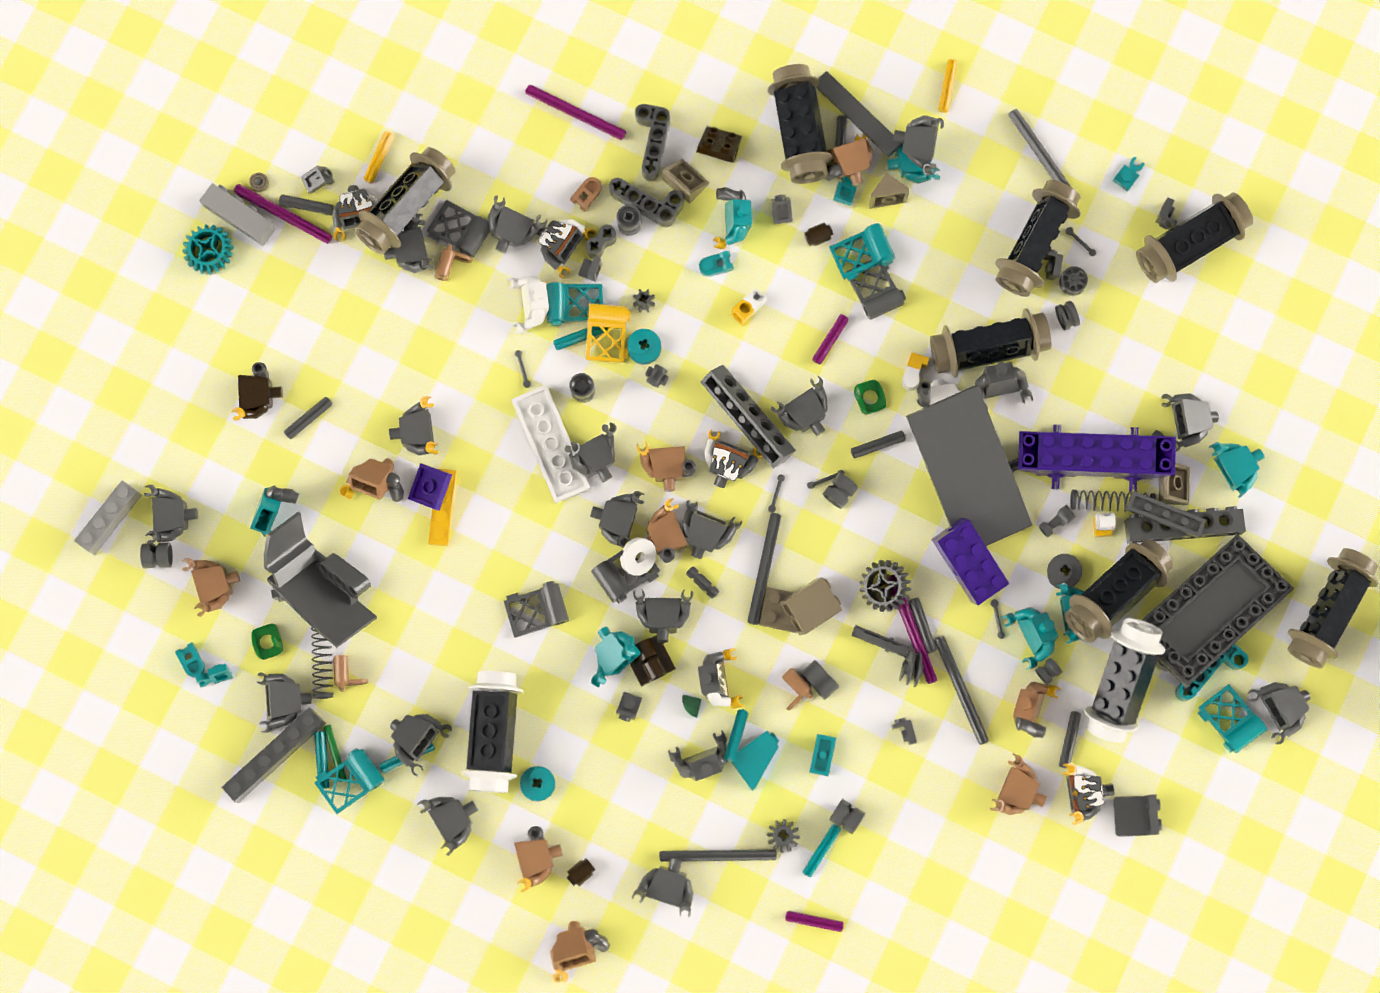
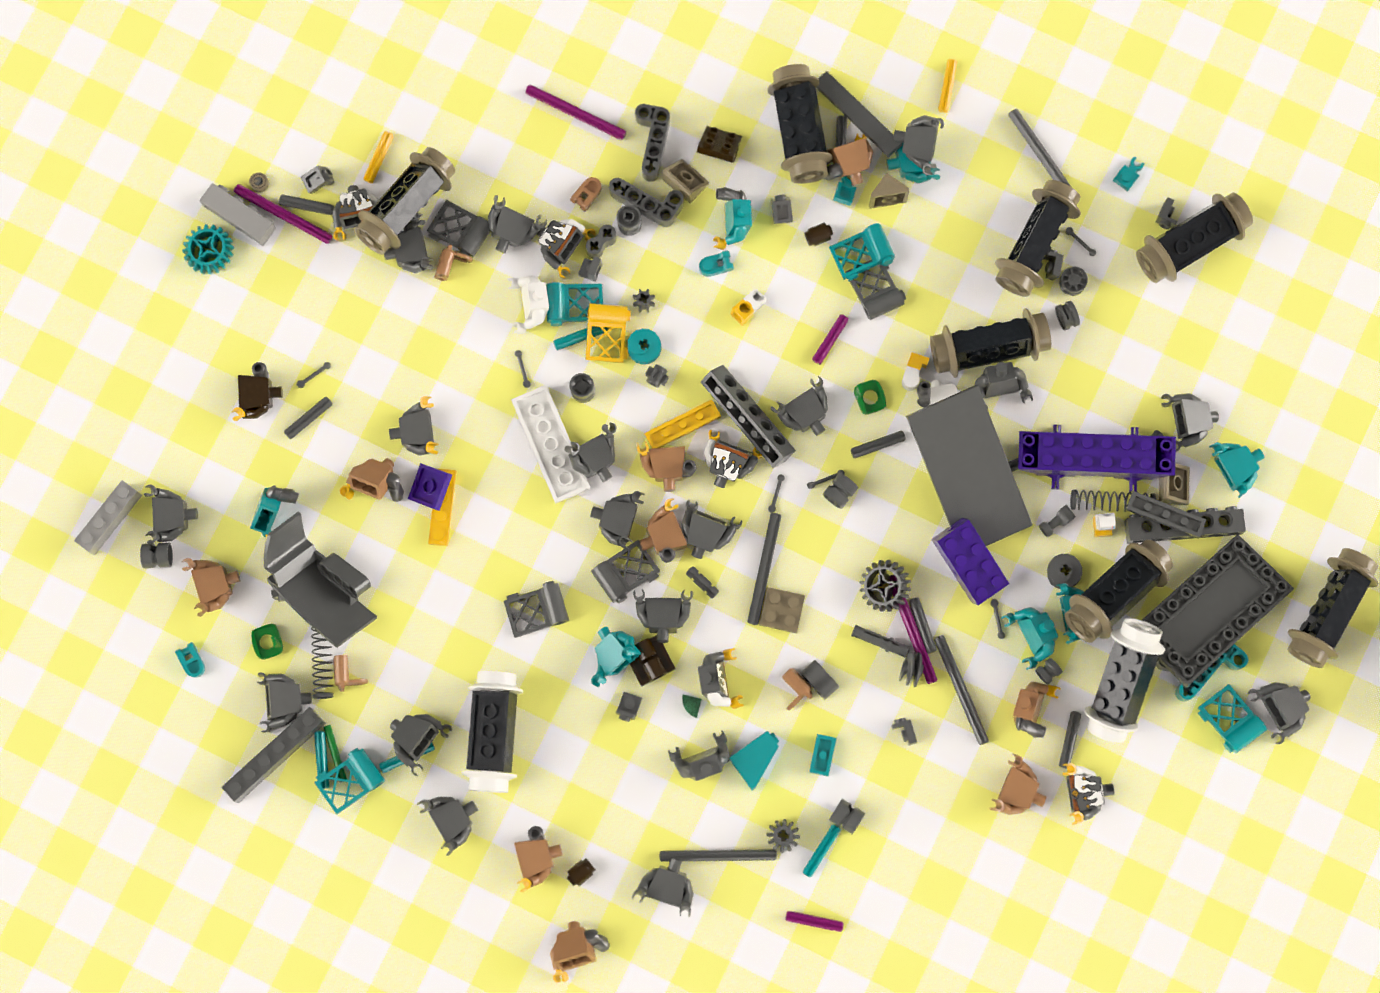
(216, 675): teal plate -> none
(301, 384): none -> dark grey hinge
(535, 793): teal piece -> none
(646, 560): white tile -> none
(683, 425): none -> yellow plate
(736, 735): teal axle -> none
(811, 605): dark tan brick -> none
(1137, 815): dark grey bracket -> none

